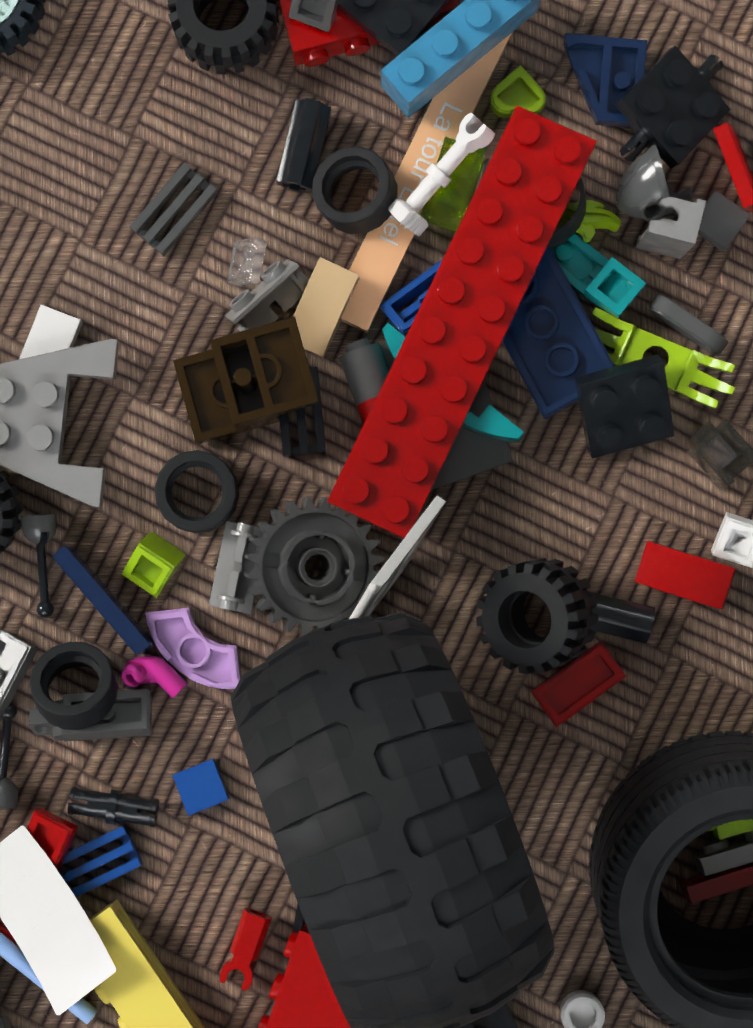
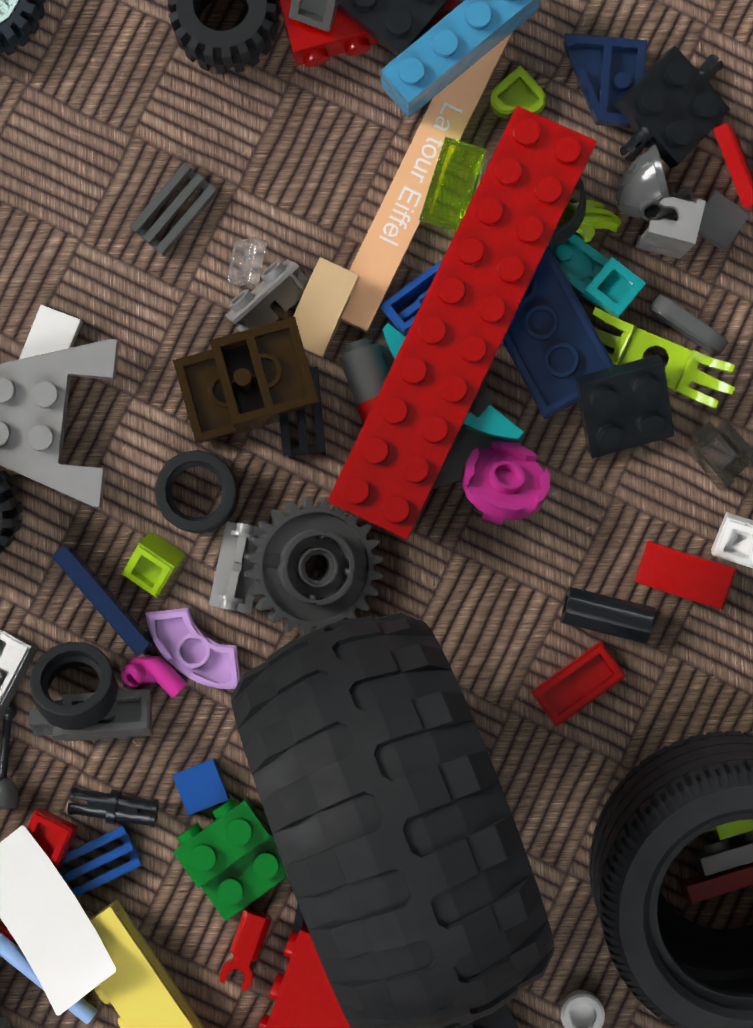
(40, 530): hinge -> none
(232, 857): none -> green plate
(304, 145): black axle -> none
(333, 169): black tyre -> none
(397, 562): white window -> none
(467, 142): white piece -> none
(505, 482): none -> dark pink tile
(505, 620): black tyre -> none

